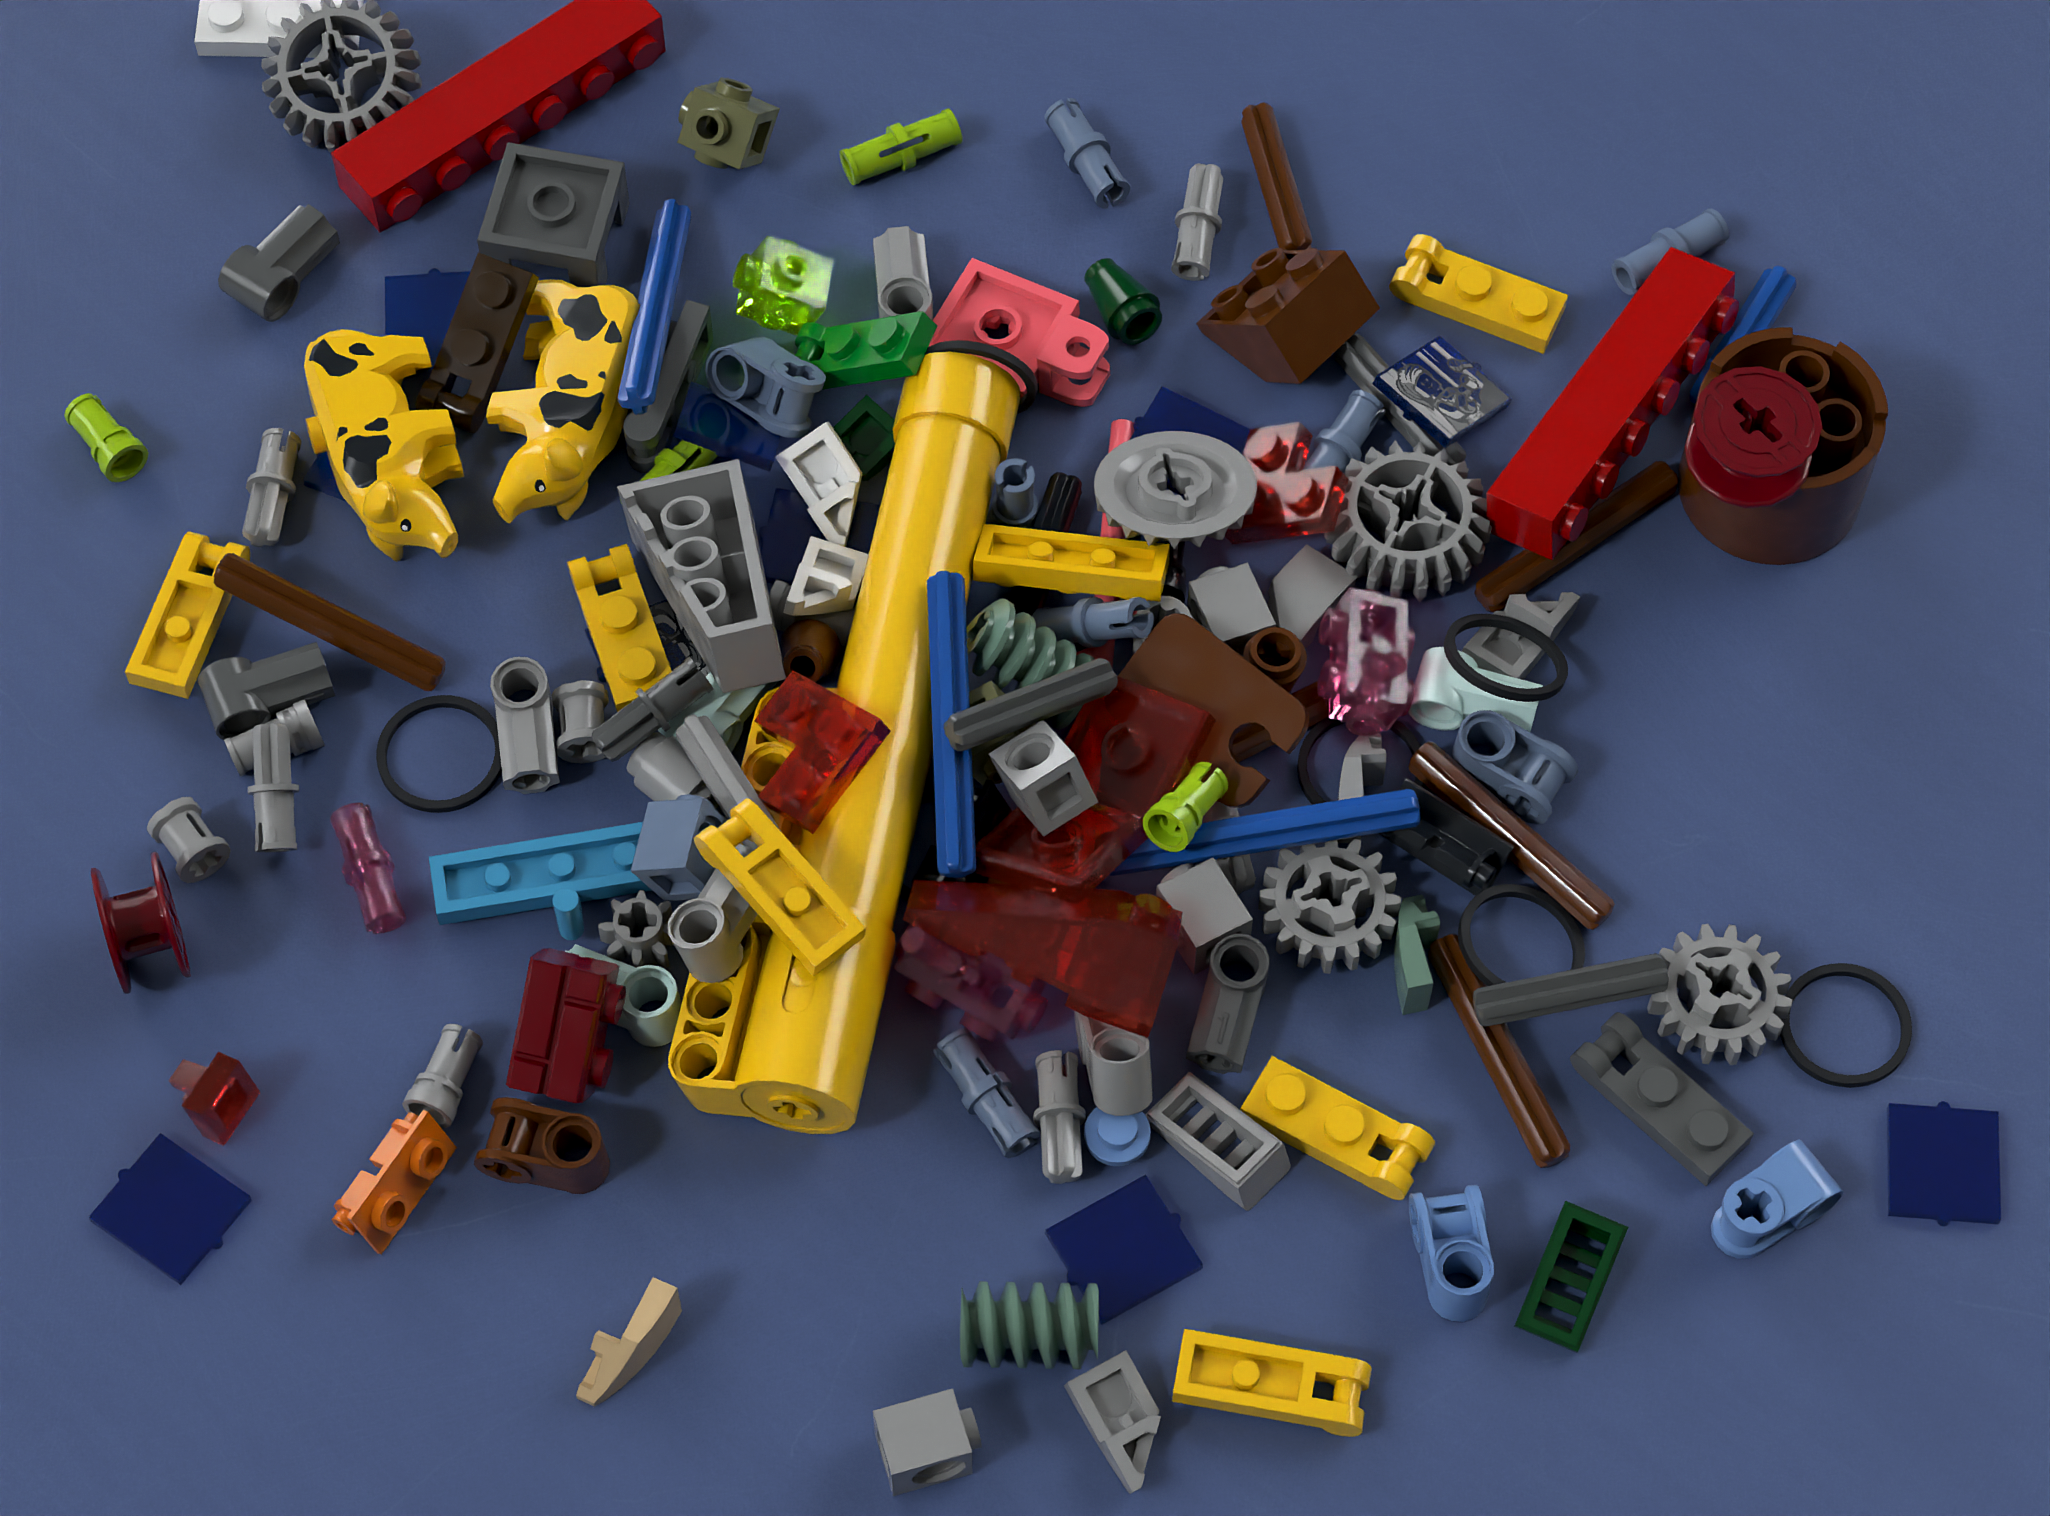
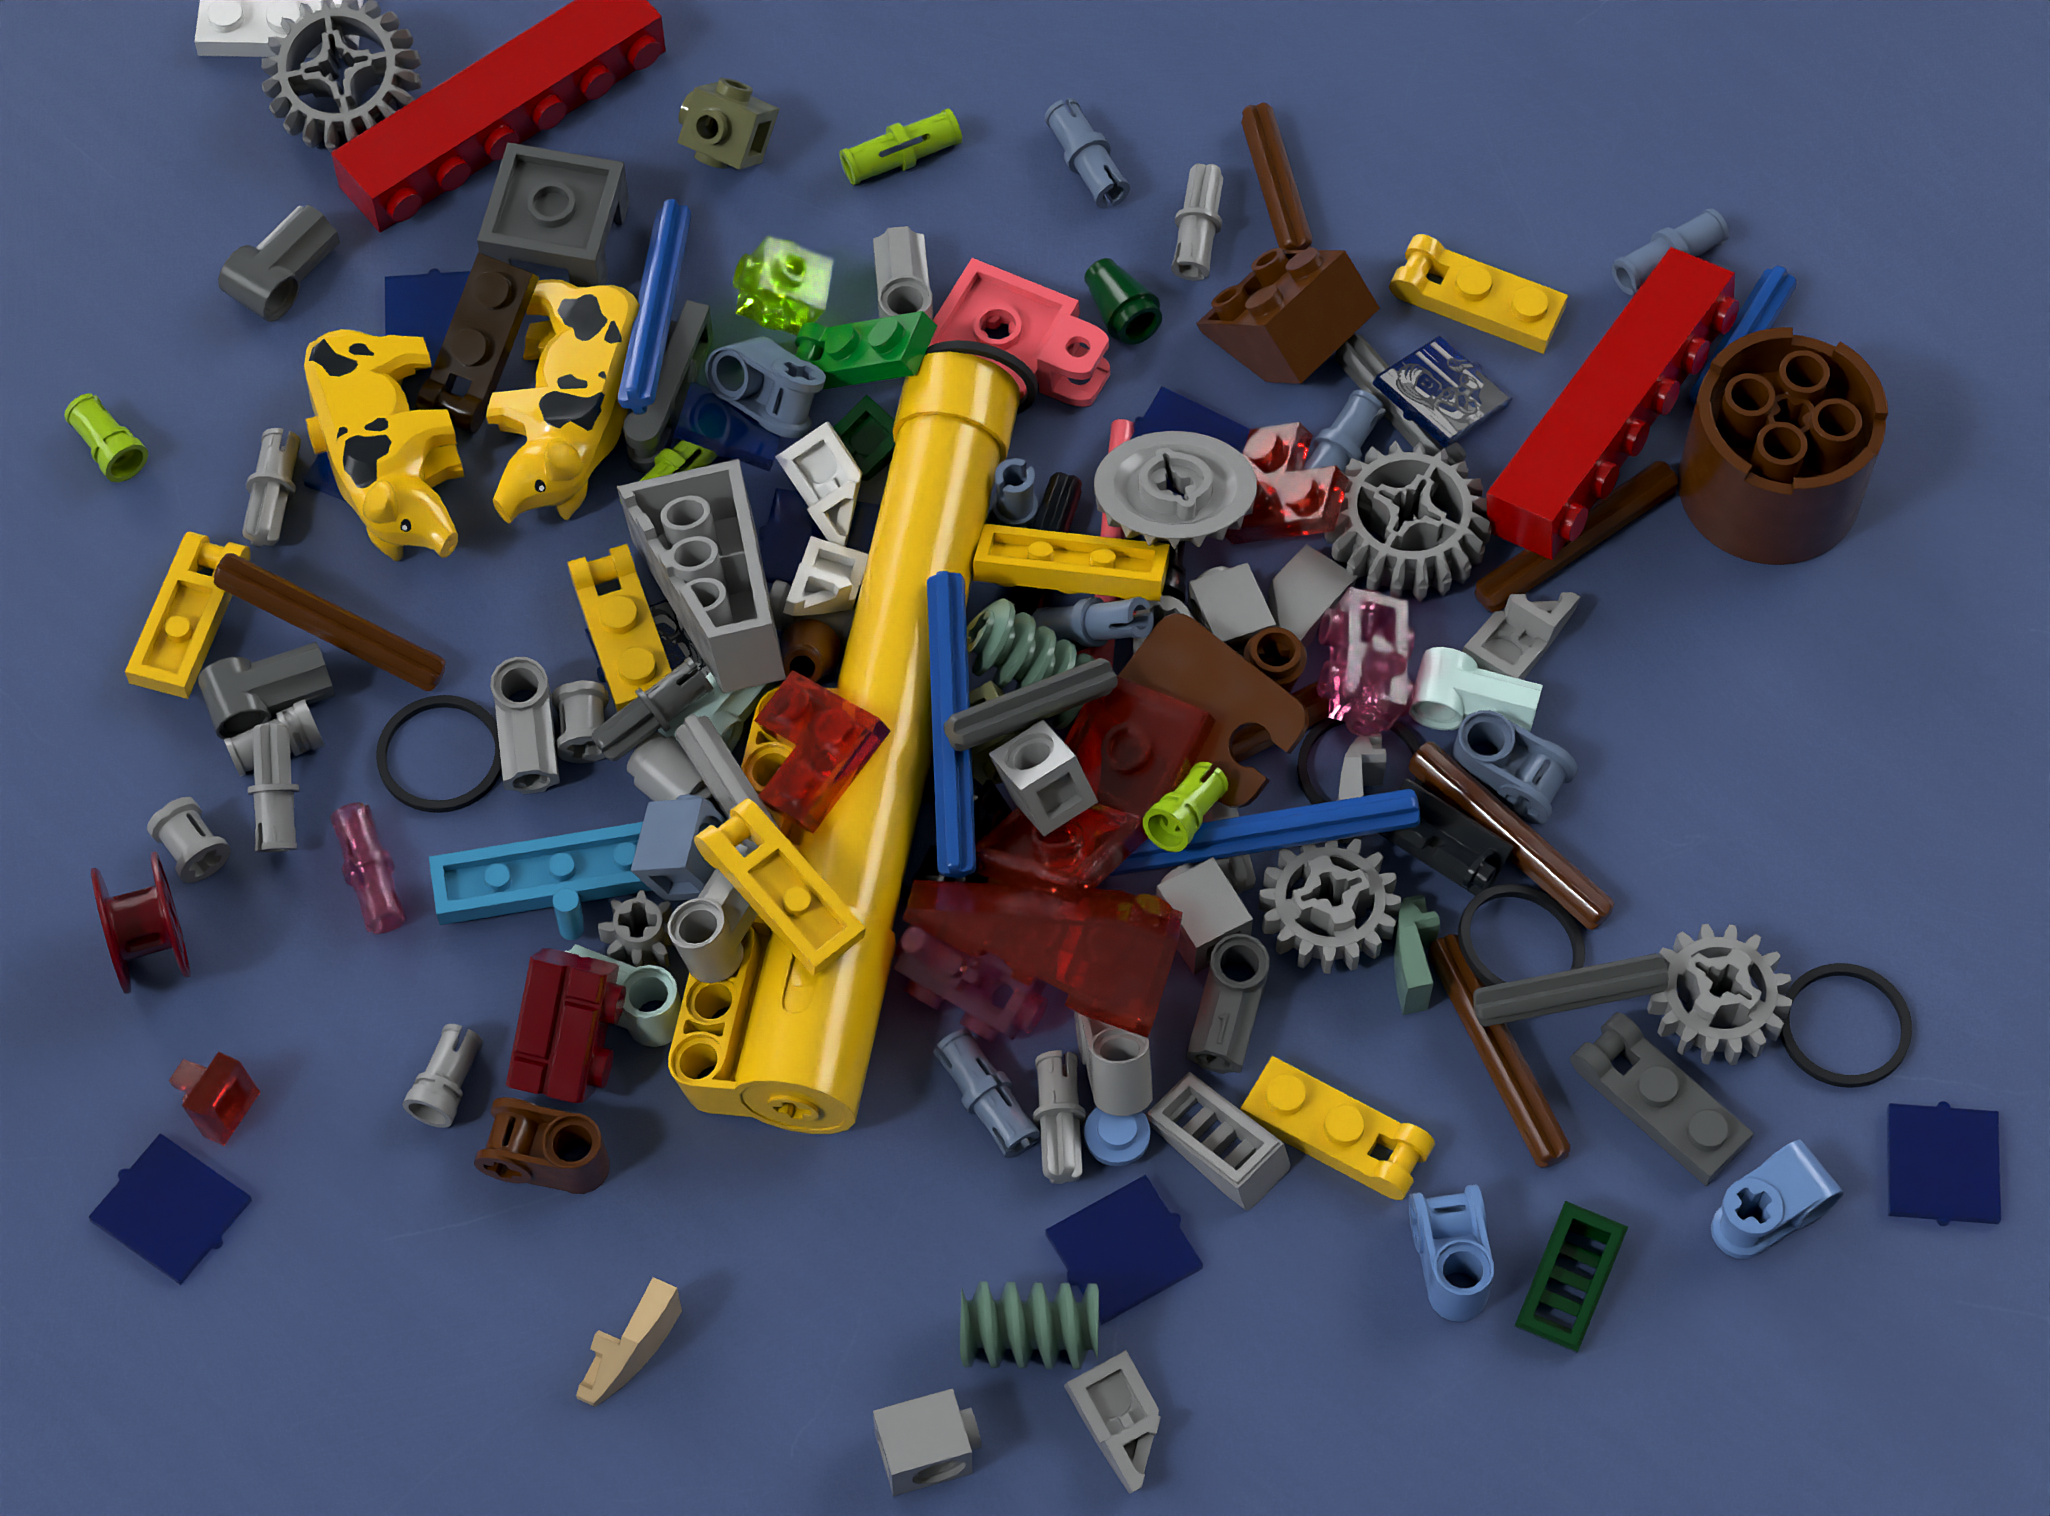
(409, 1163): orange hinge -> none
(1270, 1381): yellow plate -> none
(1491, 686): black piece -> none
(1753, 437): dark red piece -> none

